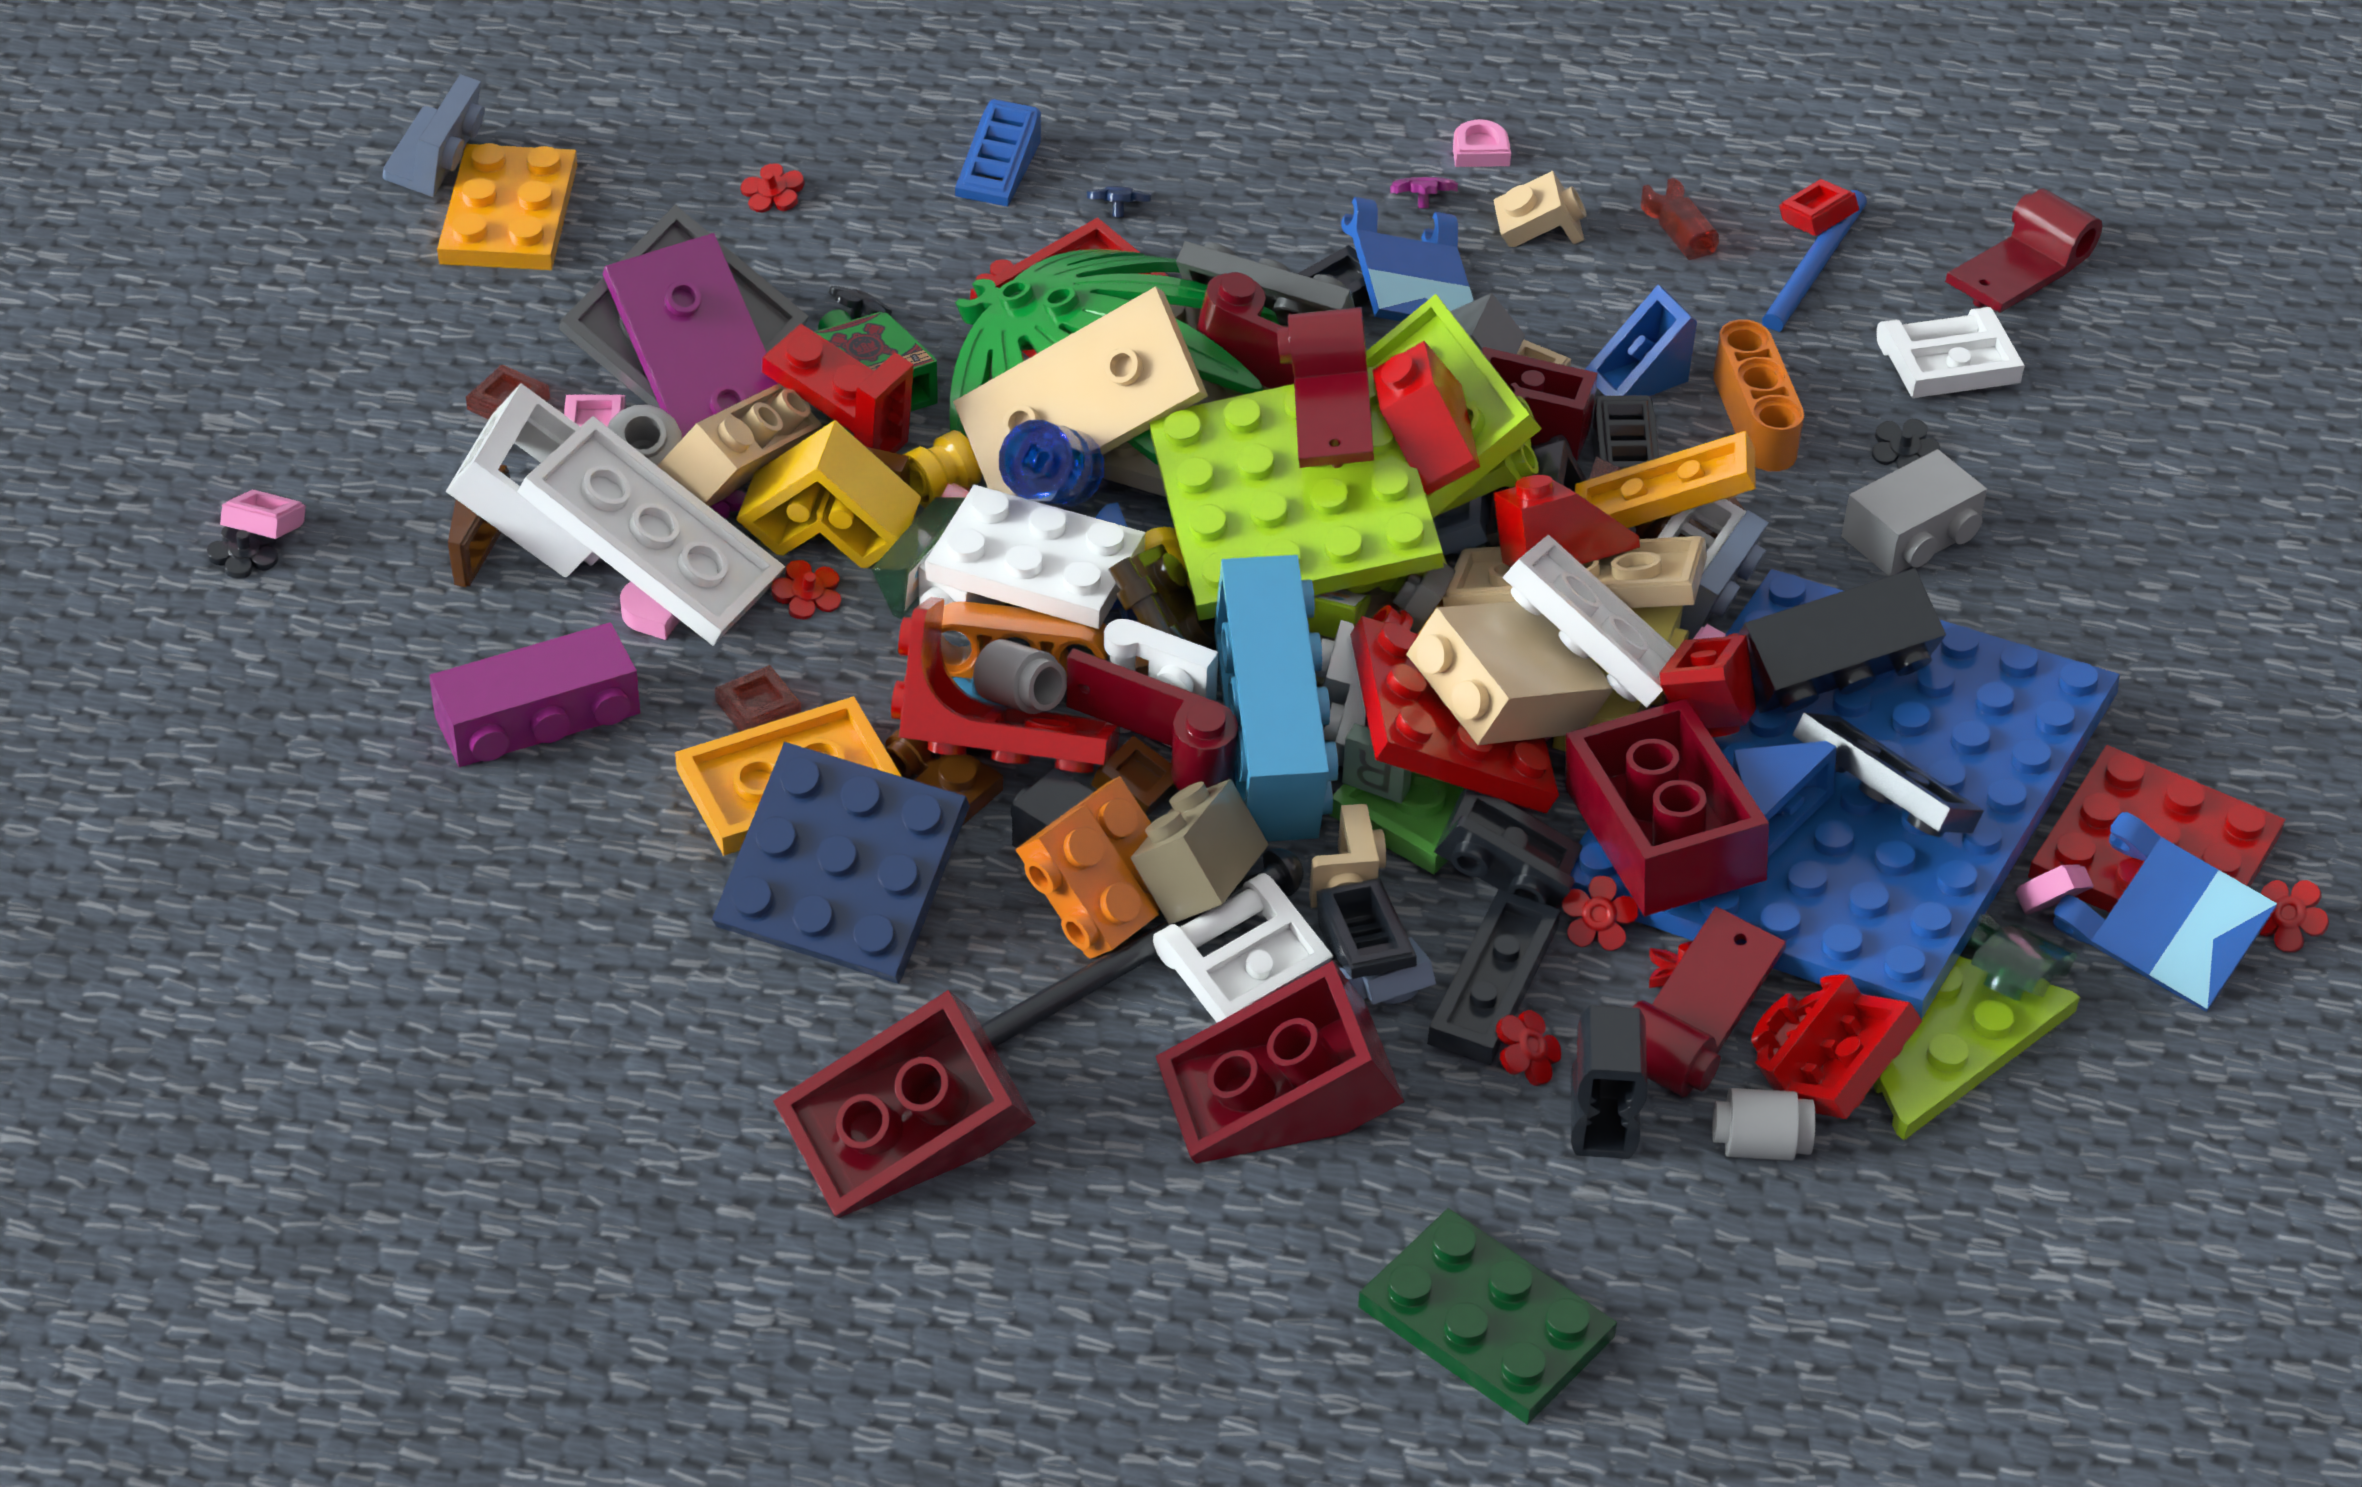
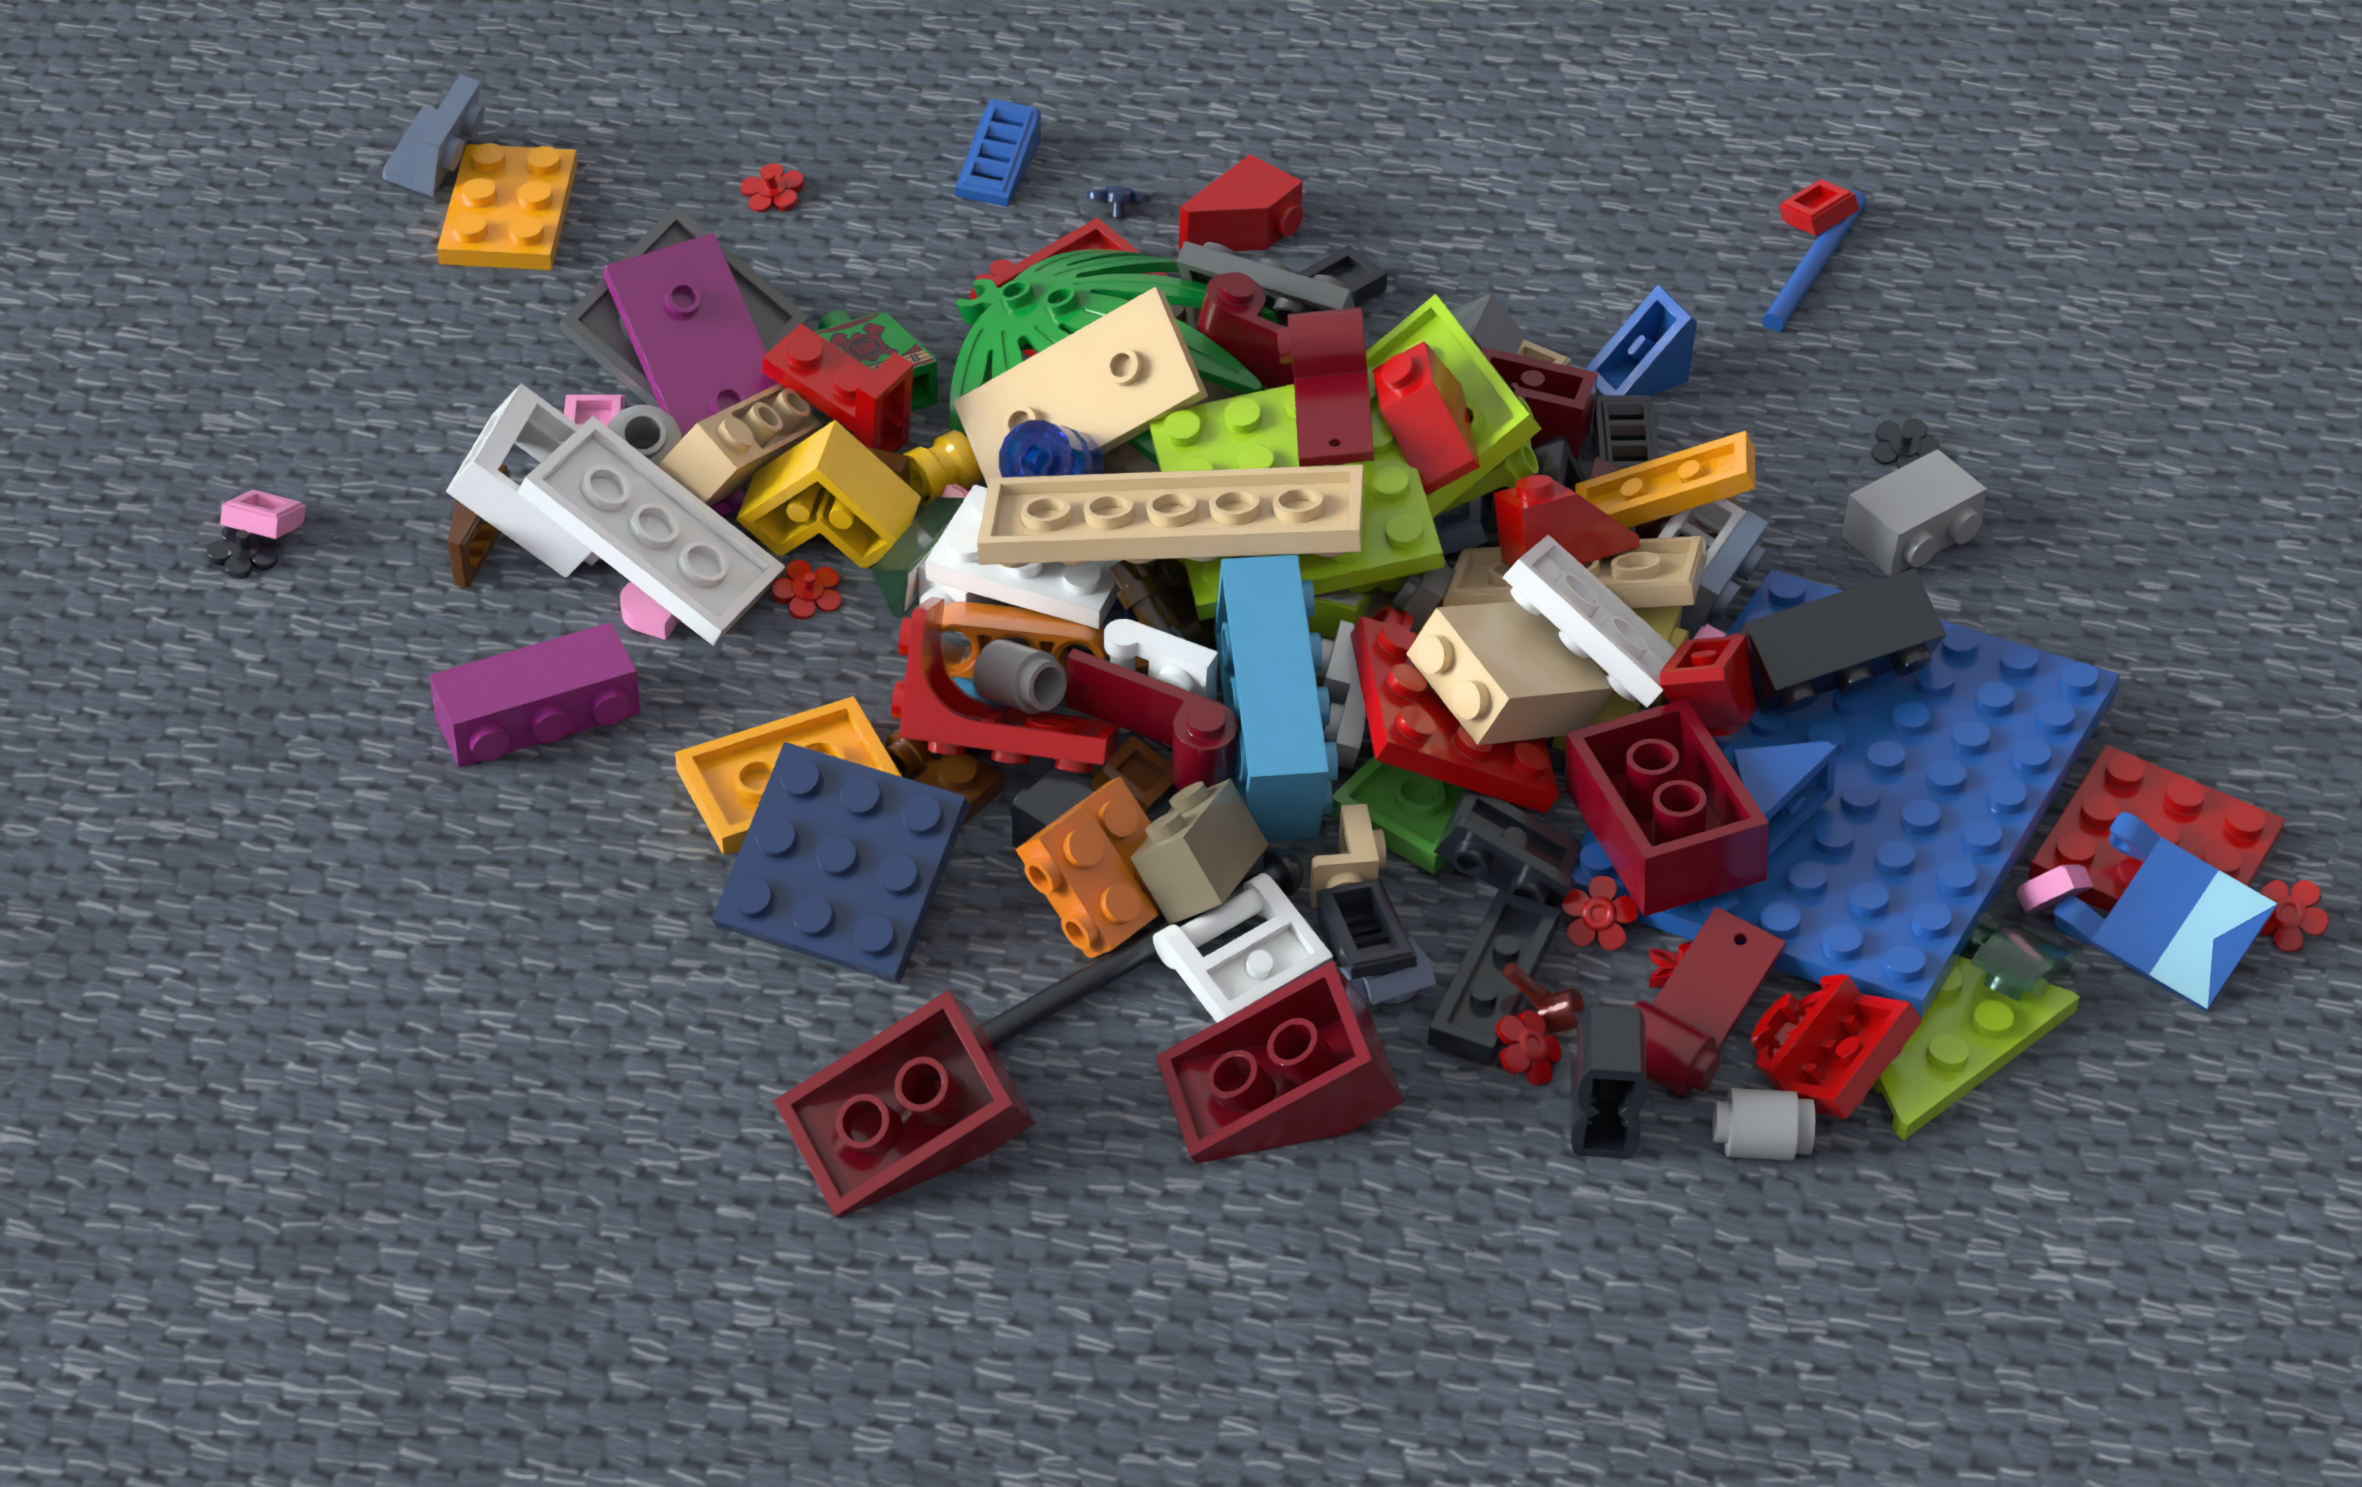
(497, 388): clear red tile -> none
(757, 699): clear red tile -> none
(859, 301): black plant -> none
(1172, 515): none -> tan plate
(1244, 208): none -> red slope
(1368, 774): sand green tile -> none
(1407, 271): blue flag -> none
(1424, 187): magenta plant -> none
(1481, 145): bright pink tile -> none
(1487, 1315): dark green plate -> none
(1538, 208): tan bracket -> none
(1555, 1008): none -> clear red hand
(1680, 220): clear red bar -> none
(1758, 393): orange beam -> none
(1891, 777): black plate -> none
(1951, 353): white plate -> none
(2044, 245): dark red door -> none

